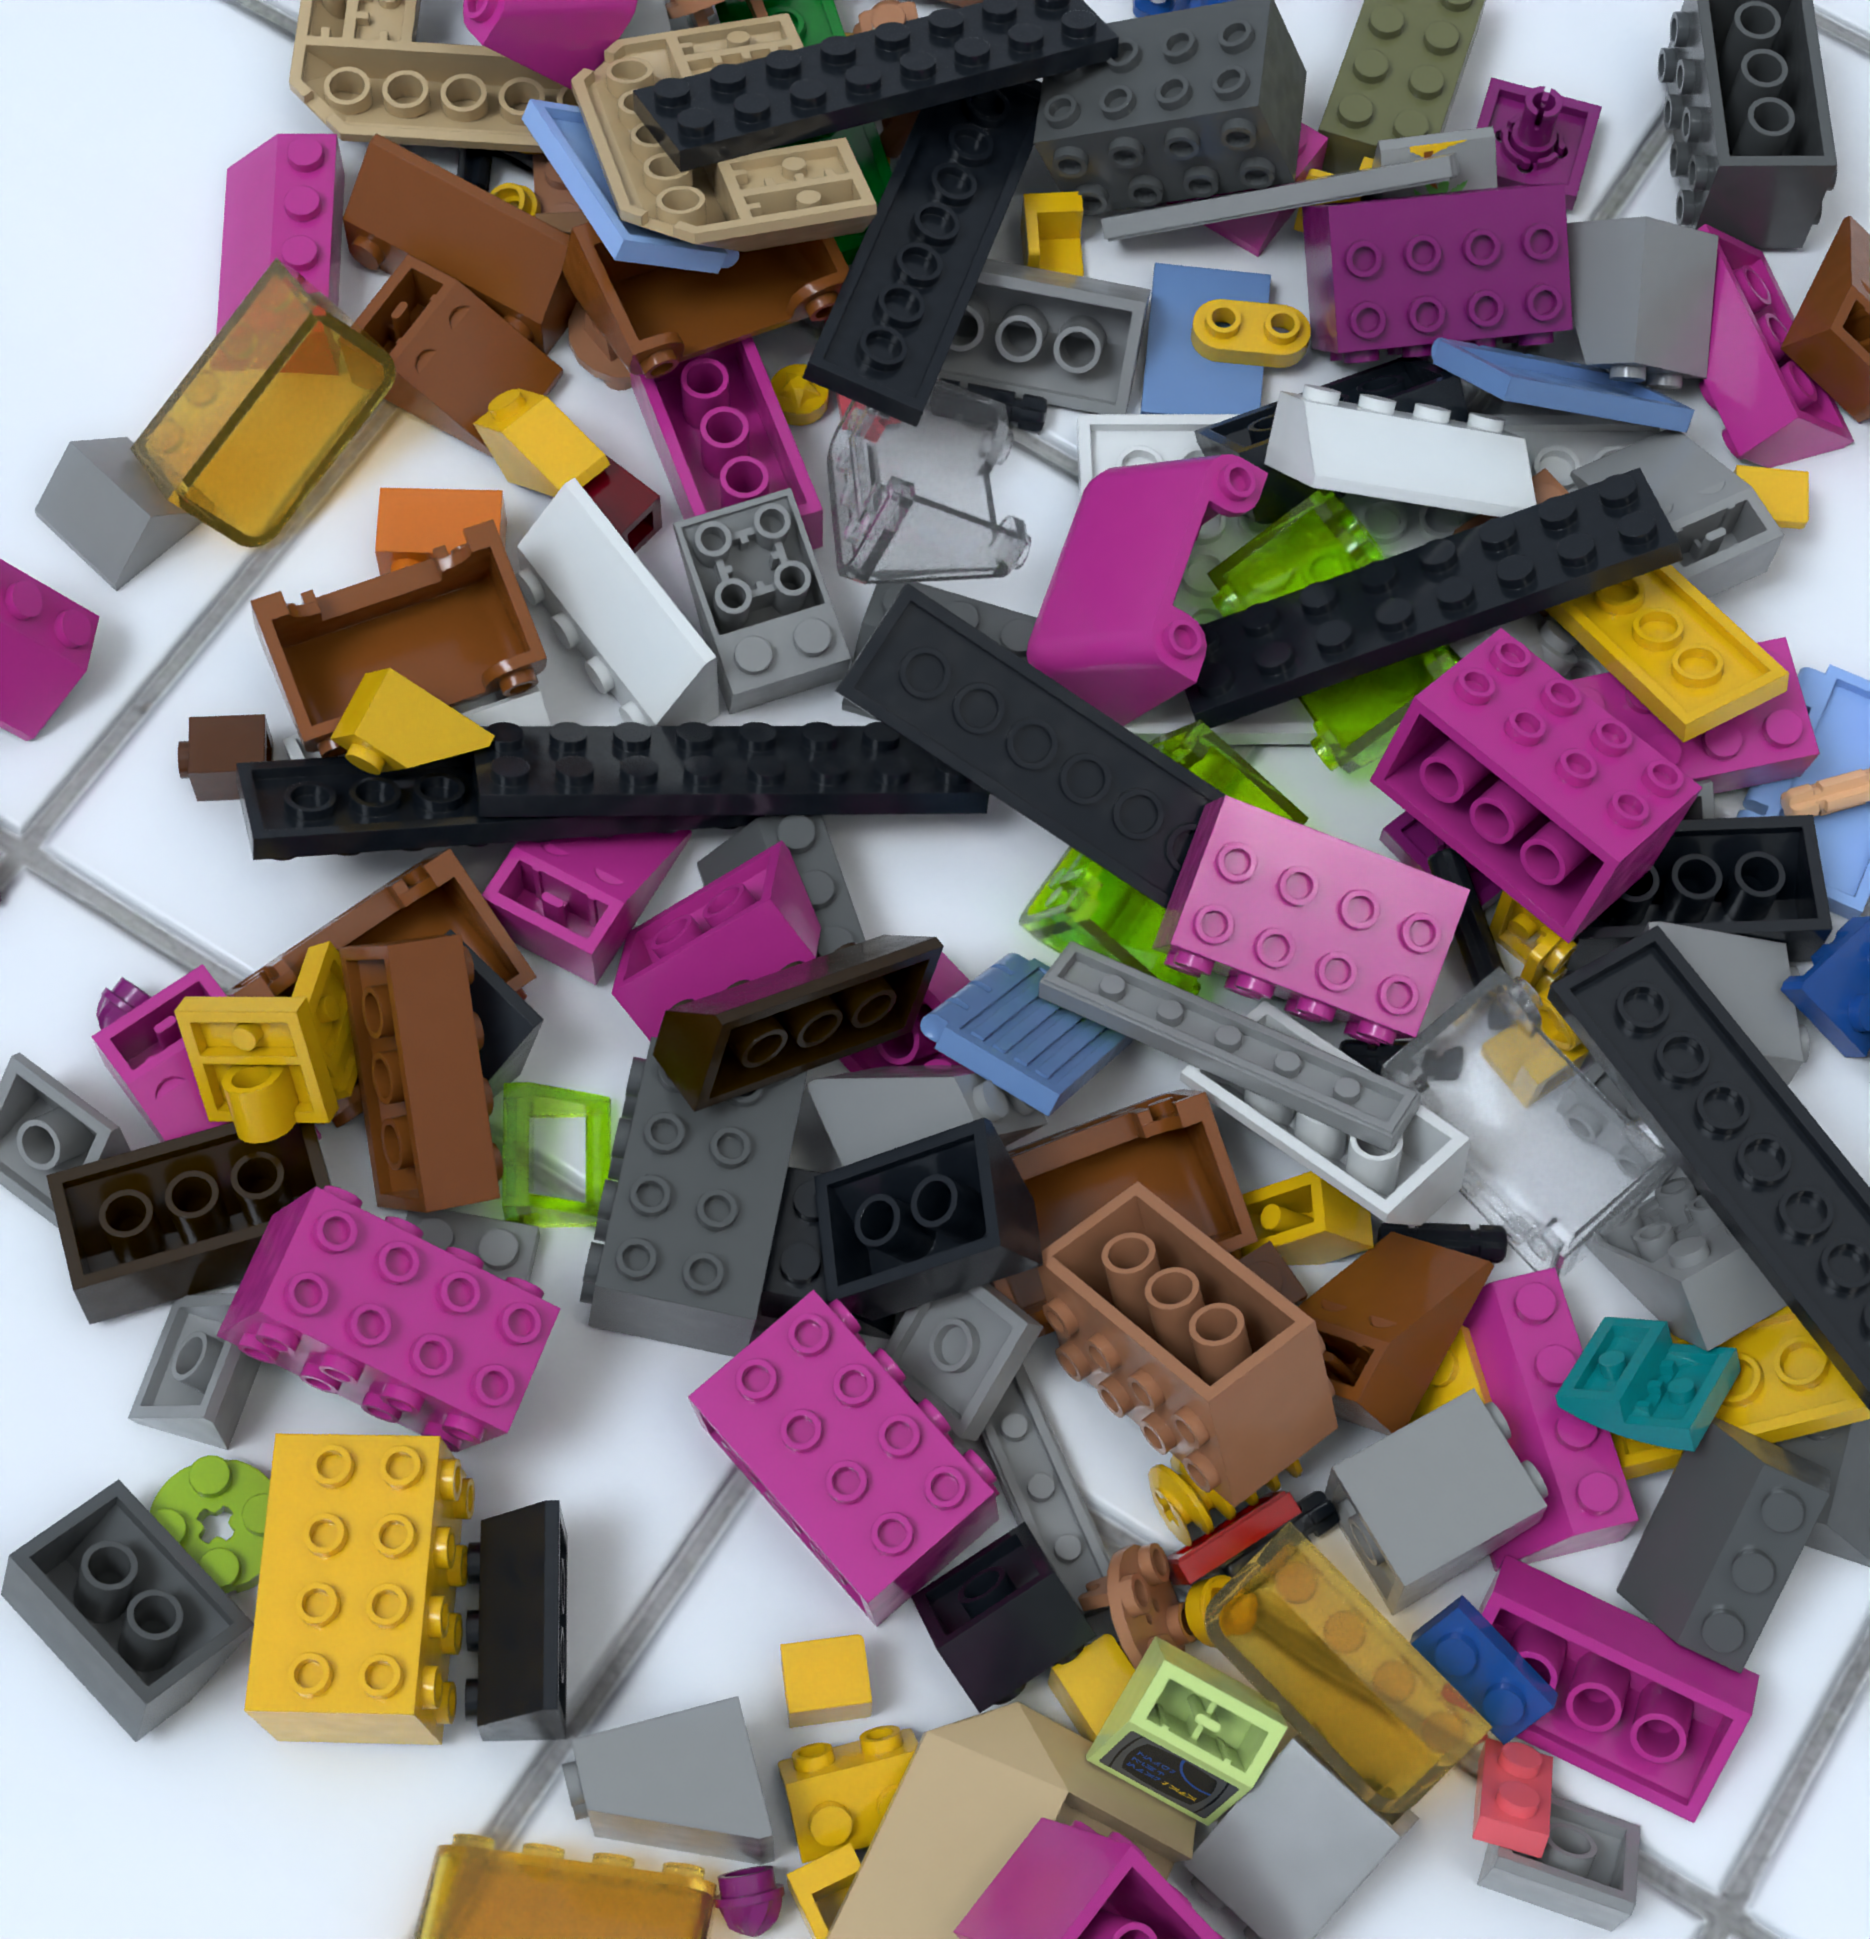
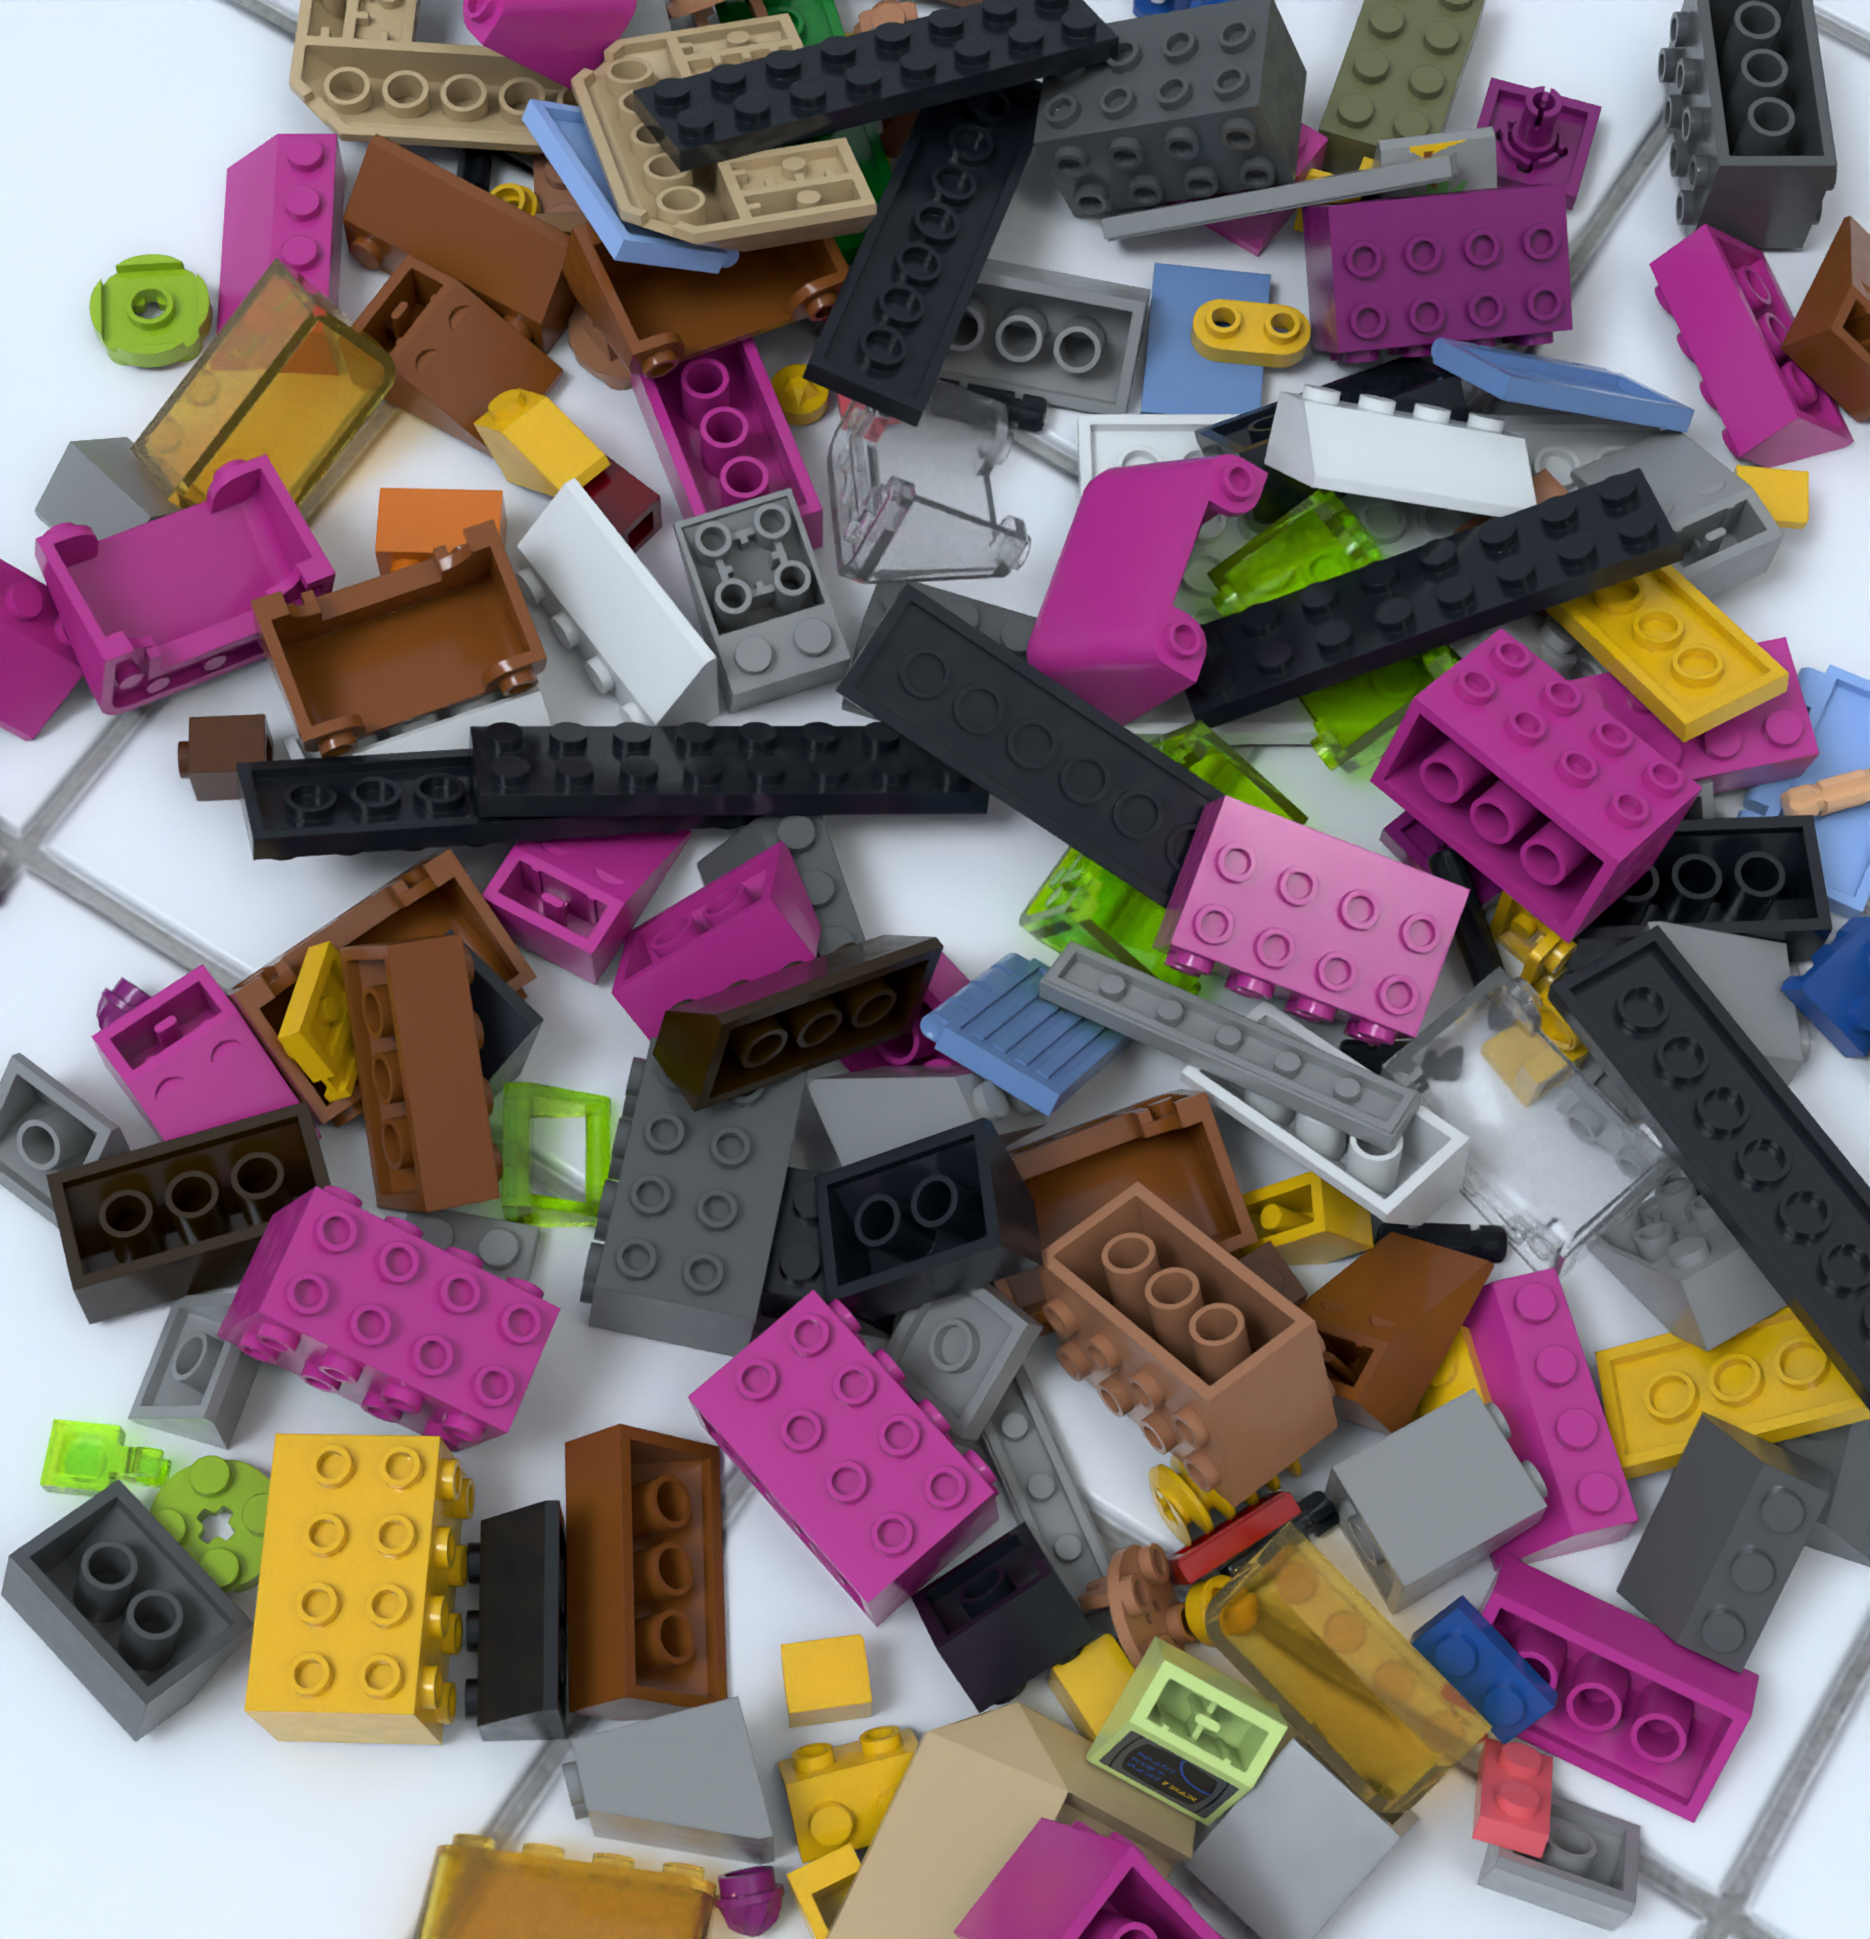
(92, 1456): none -> clear neon green plate
(155, 341): none -> lime plate
(175, 593): none -> dark pink windscreen
(257, 1063): yellow plate -> none
(402, 726): yellow slope -> none
(643, 1574): none -> dark orange slope
(1052, 231): yellow panel -> none
(1643, 298): light grey slope -> none
(1647, 1386): teal slope -> none

